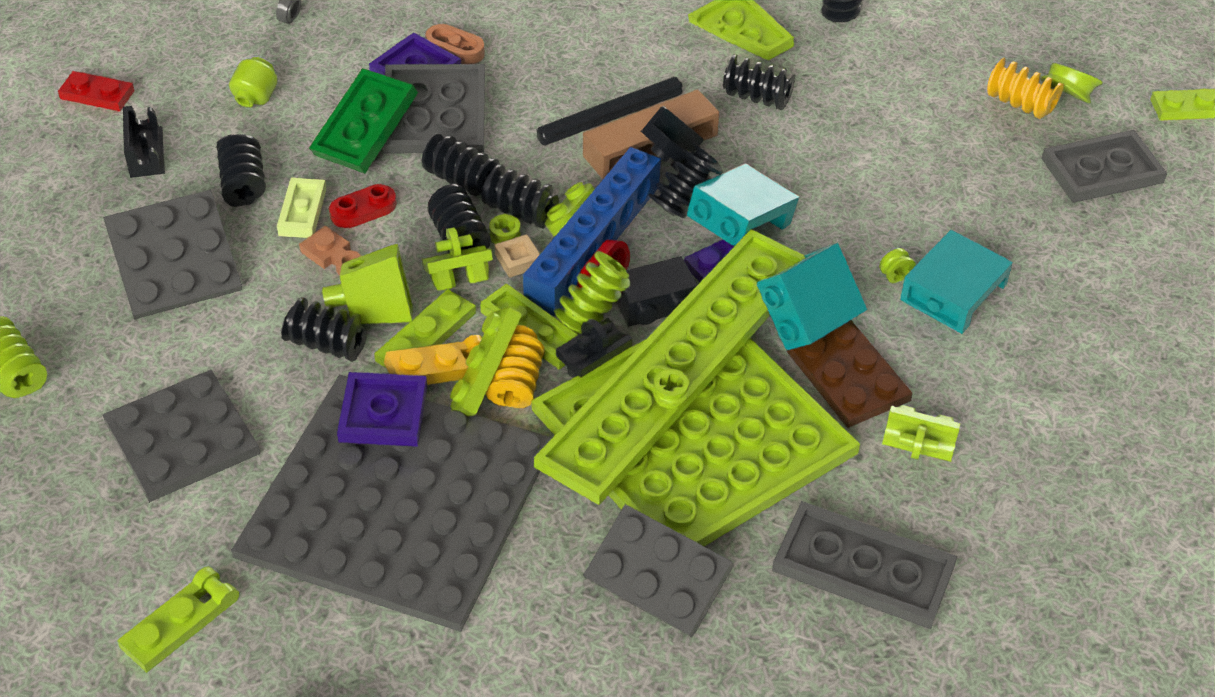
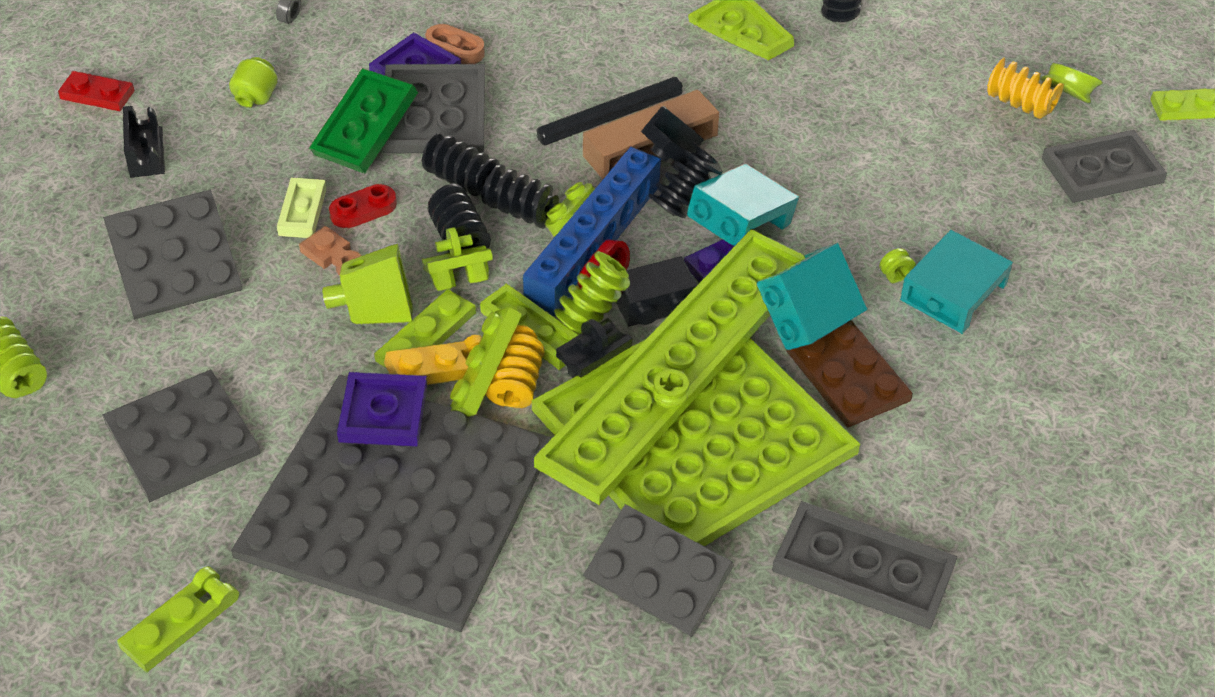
(240, 169): black piece -> none
(323, 331): black piece -> none
(501, 222): lime bush -> none
(516, 255): tan plate -> none
(758, 83): black piece -> none
(921, 433): lime hips -> none

